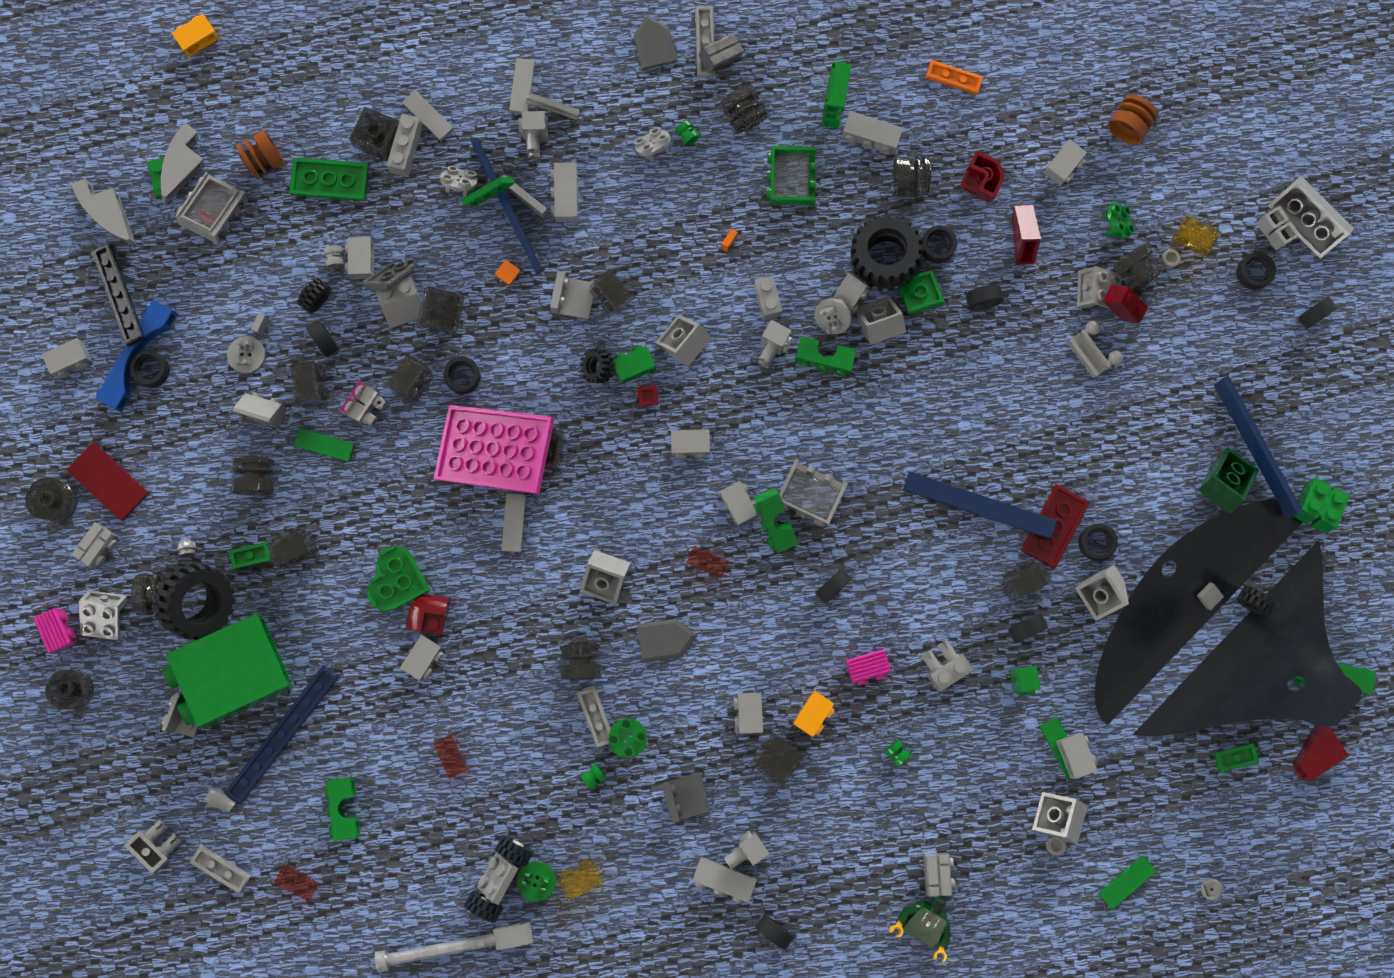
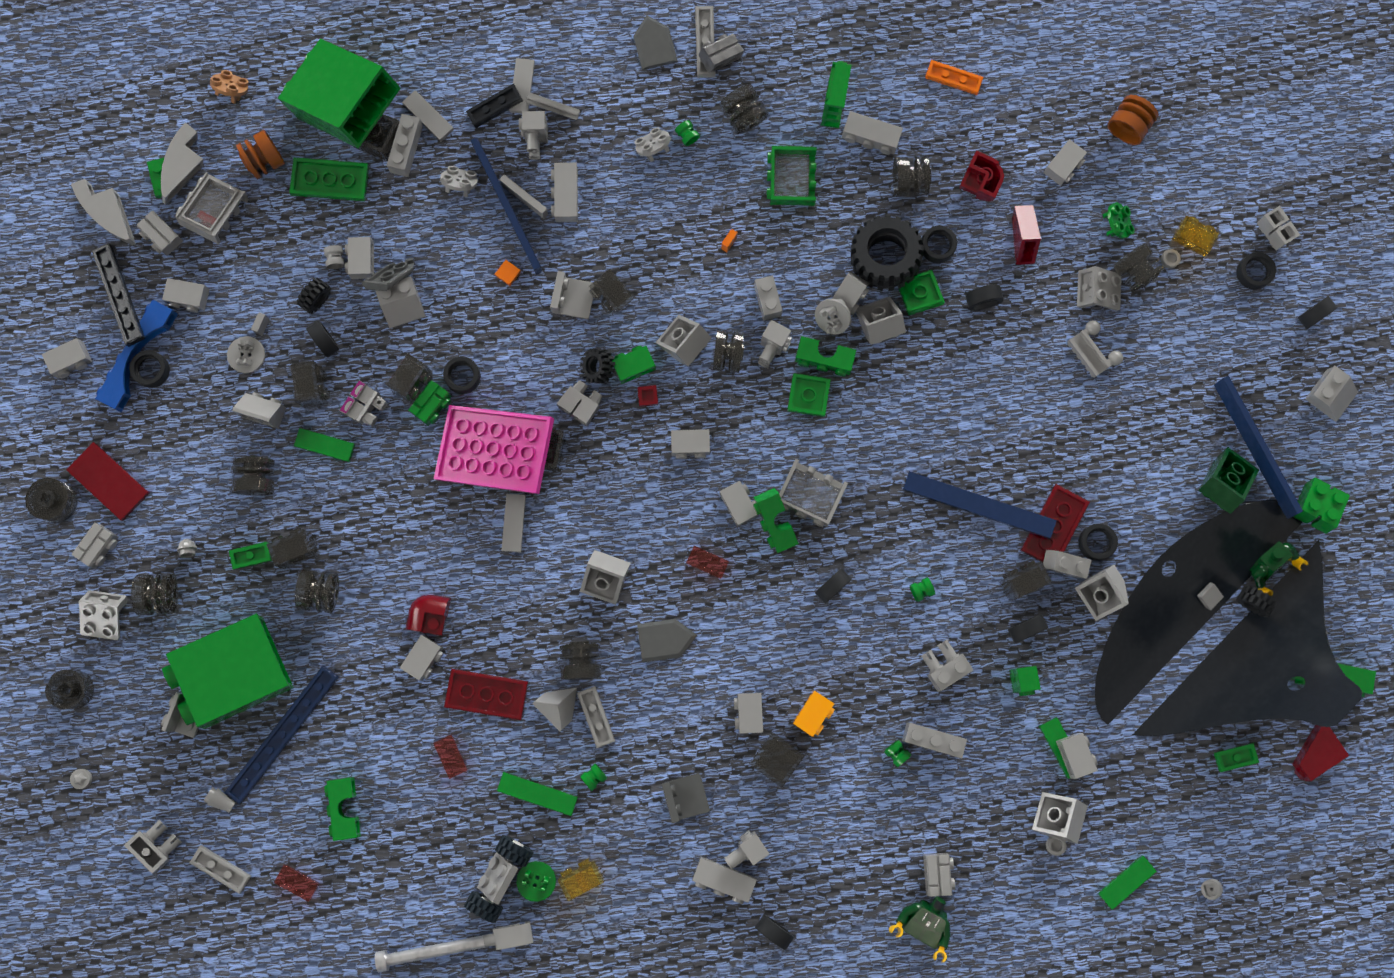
(55, 630): dark pink brick -> none
(80, 778): none -> light grey tile
(161, 235): none -> light grey brick
(175, 586): black tyre -> none
(186, 295): none -> light grey brick
(195, 35): light orange brick -> none
(229, 85): none -> medium nougat plate
(316, 591): none -> clear smoke wheel
(339, 92): none -> green brick
(396, 580): green plate -> none
(430, 403): none -> green brick
(440, 310): clear smoke brick -> none
(486, 694): none -> dark red tile
(488, 191): green tile -> none
(494, 105): none -> black tile
(537, 793): none -> green tile
(557, 706): none -> light grey slope
(578, 405): none -> light grey hips
(621, 731): green plate -> none
(729, 351): none -> clear smoke wheel
(808, 395): none -> green plate
(868, 666): dark pink brick -> none
(922, 589): none -> green wheel
(934, 740): none -> light grey brick
(1066, 564): none -> light grey brick
(1125, 304): dark red brick -> none
(1274, 561): none -> dark green torso
(1312, 216): light grey slope -> none
(1333, 393): none -> light grey slope

